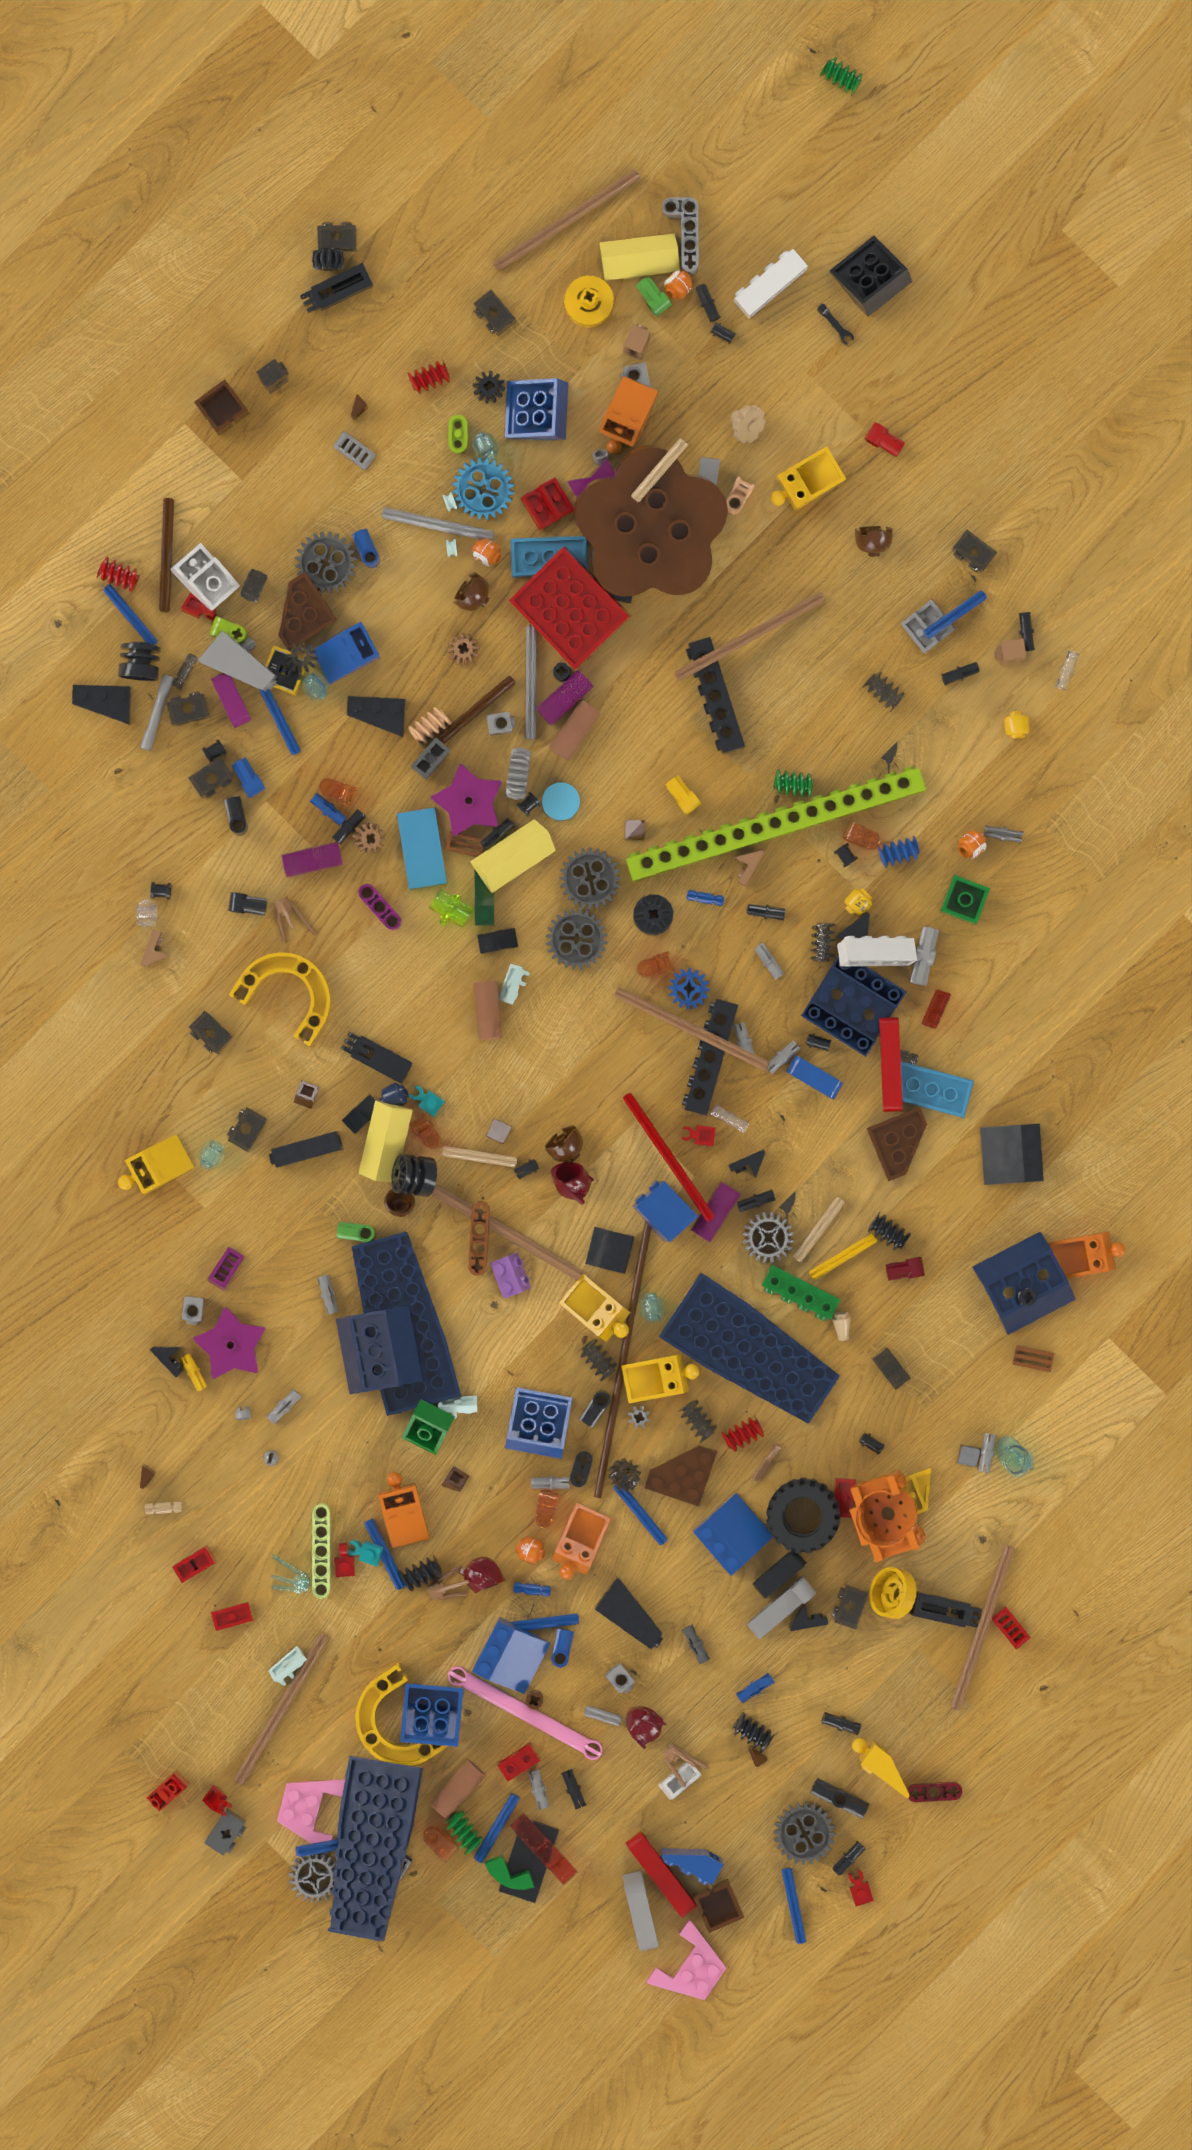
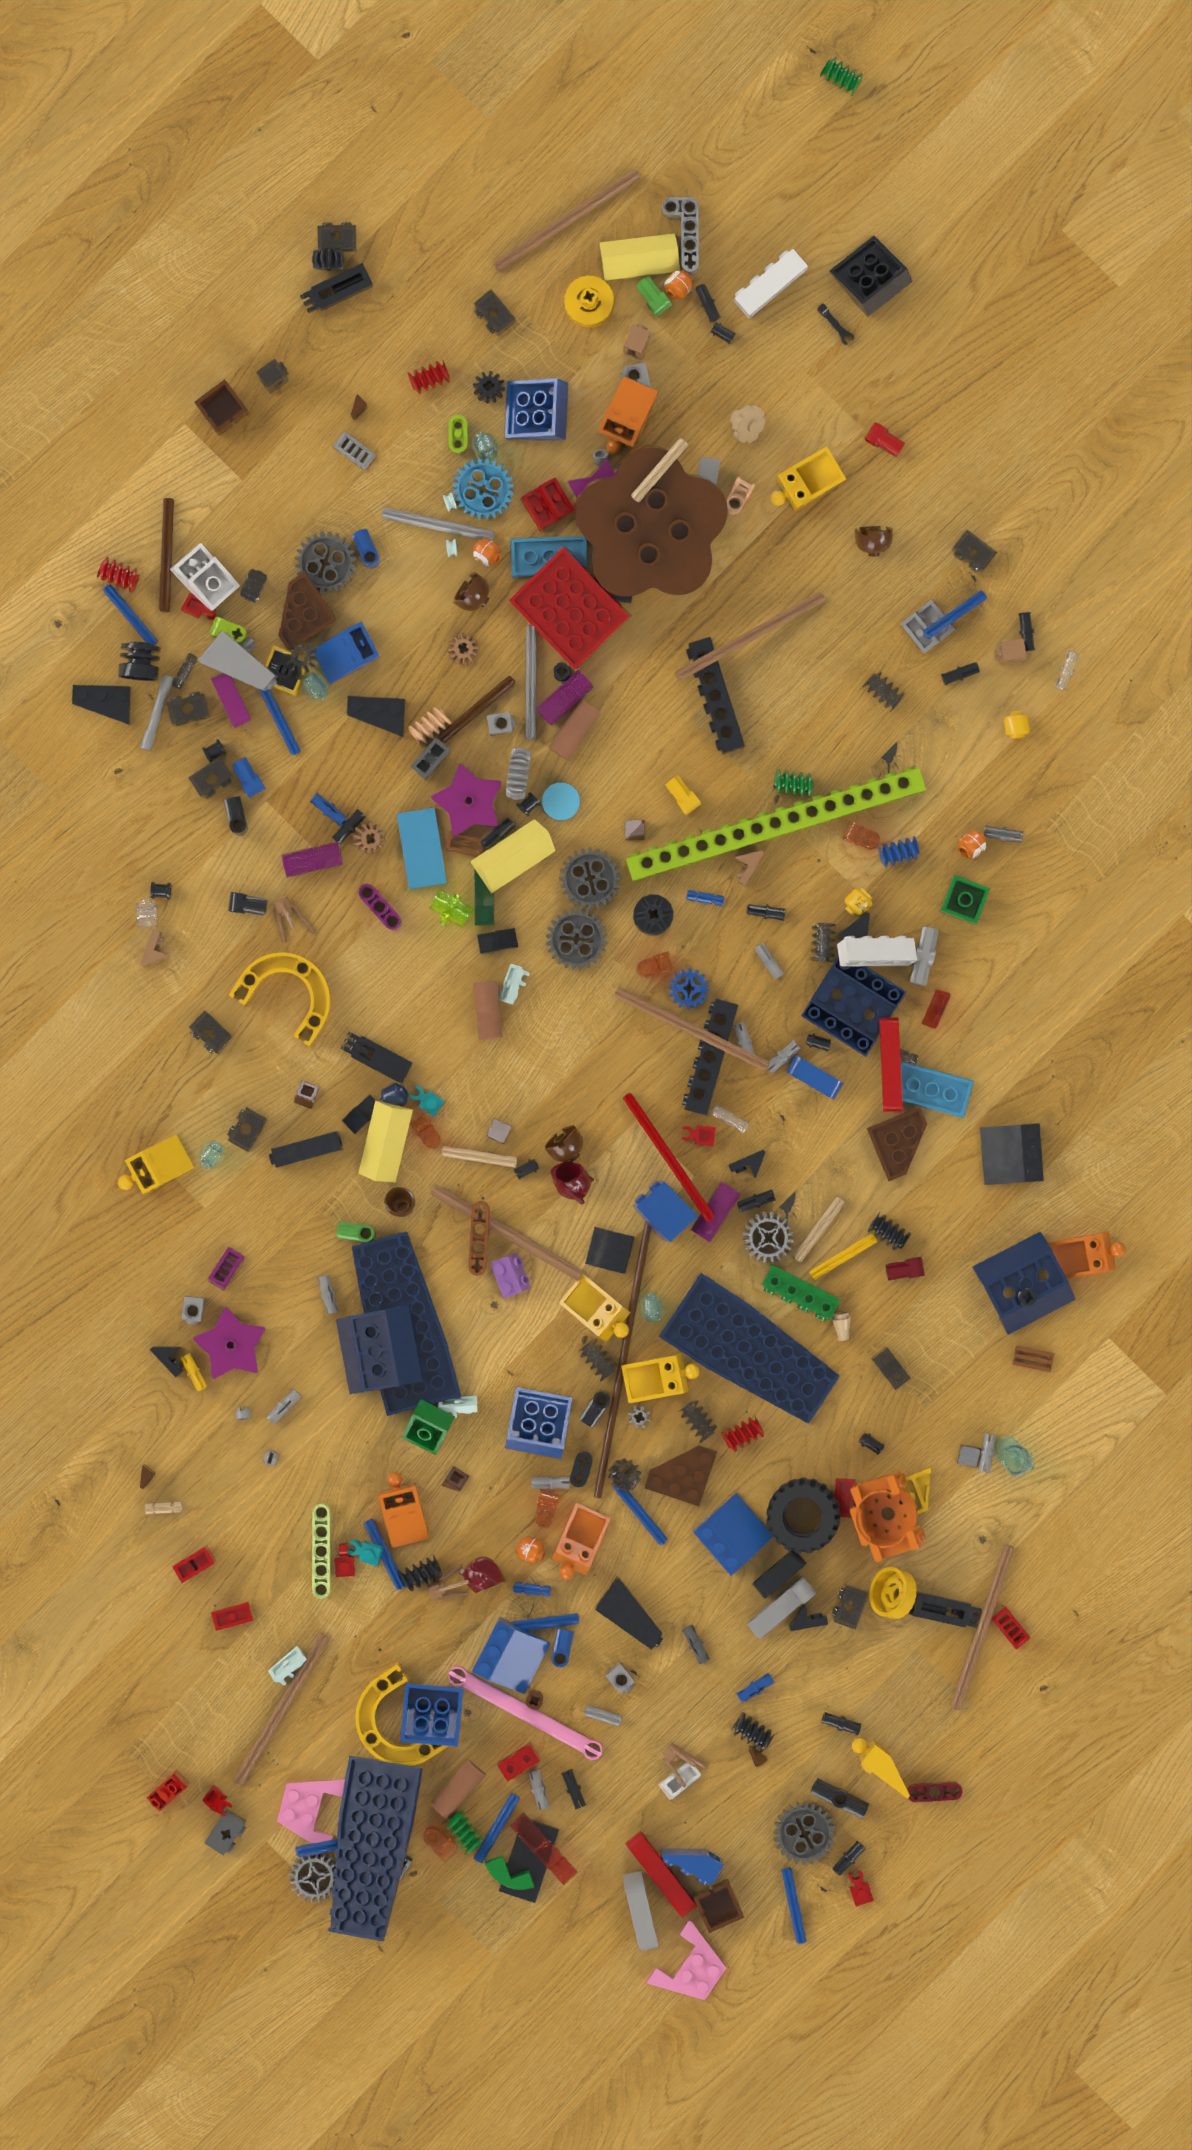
(300, 1582): clear light blue plant -> none
(338, 791): clear orange piece -> none
(414, 1175): black wheel -> none
(644, 1725): dark red helmet -> none
(763, 1468): medium nougat piece -> none
(845, 855): black bush -> none

